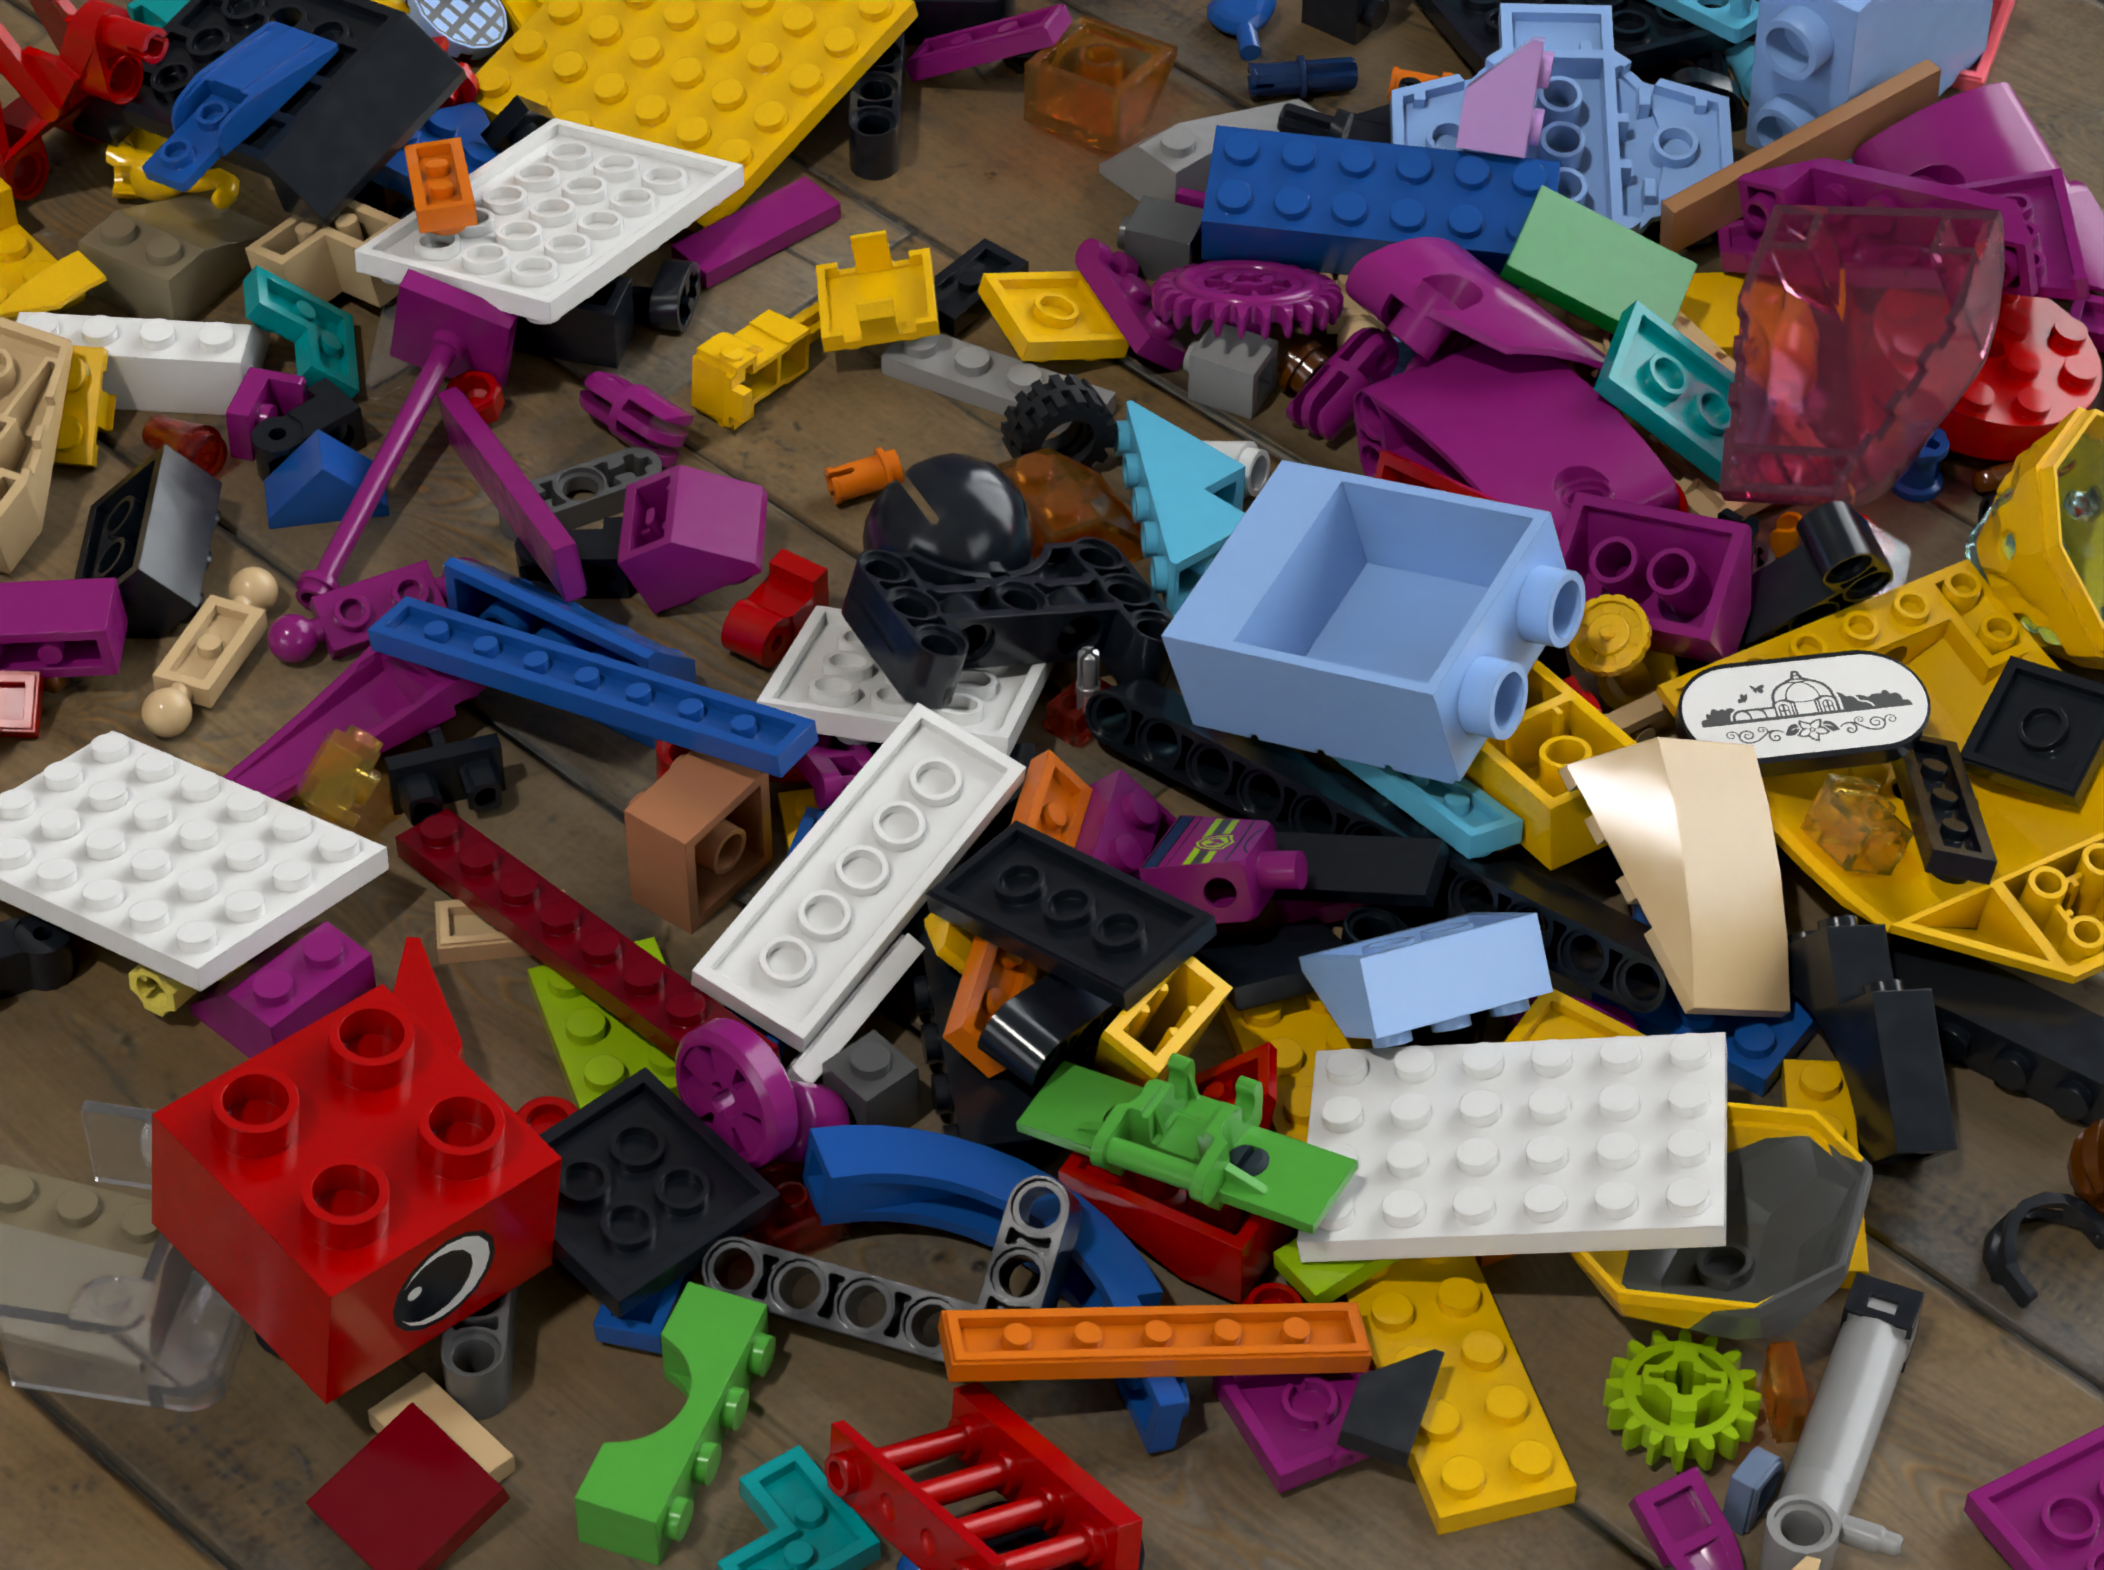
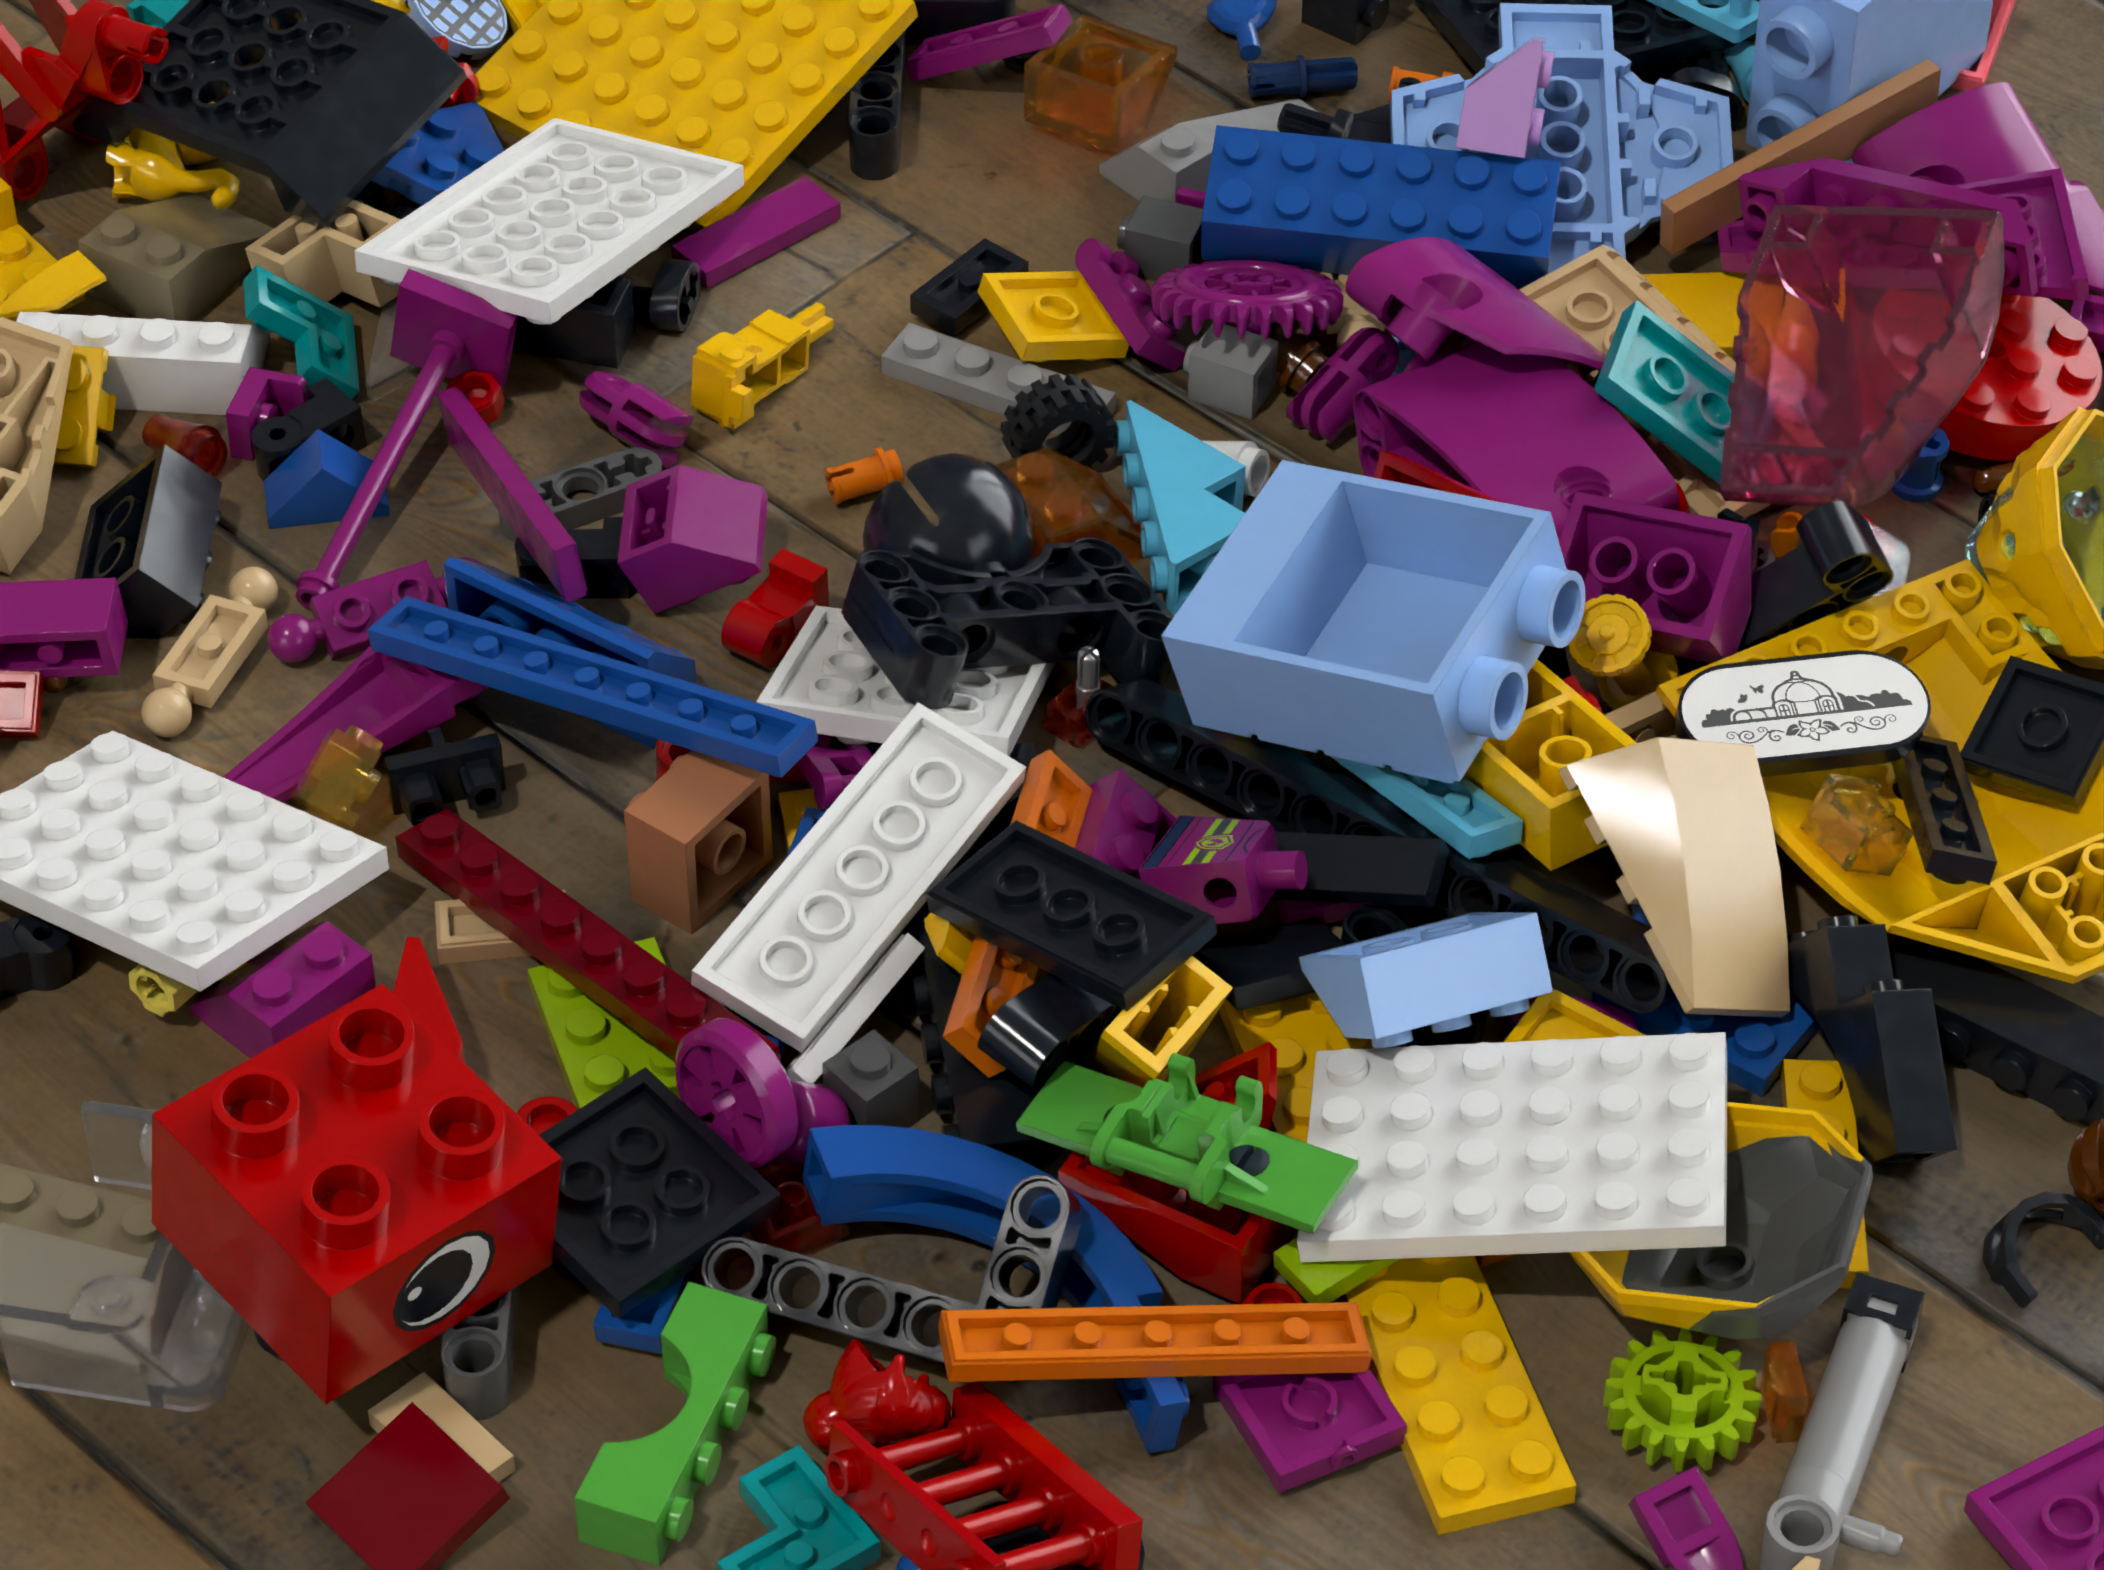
(234, 99): blue piece -> none
(440, 186): orange plate -> none
(515, 123): black plate -> none
(876, 1401): none -> red piece
(877, 297): yellow piece -> none
(1390, 1408): black tile -> none
(1594, 263): tile -> none
(1752, 1489): sand blue tile -> none

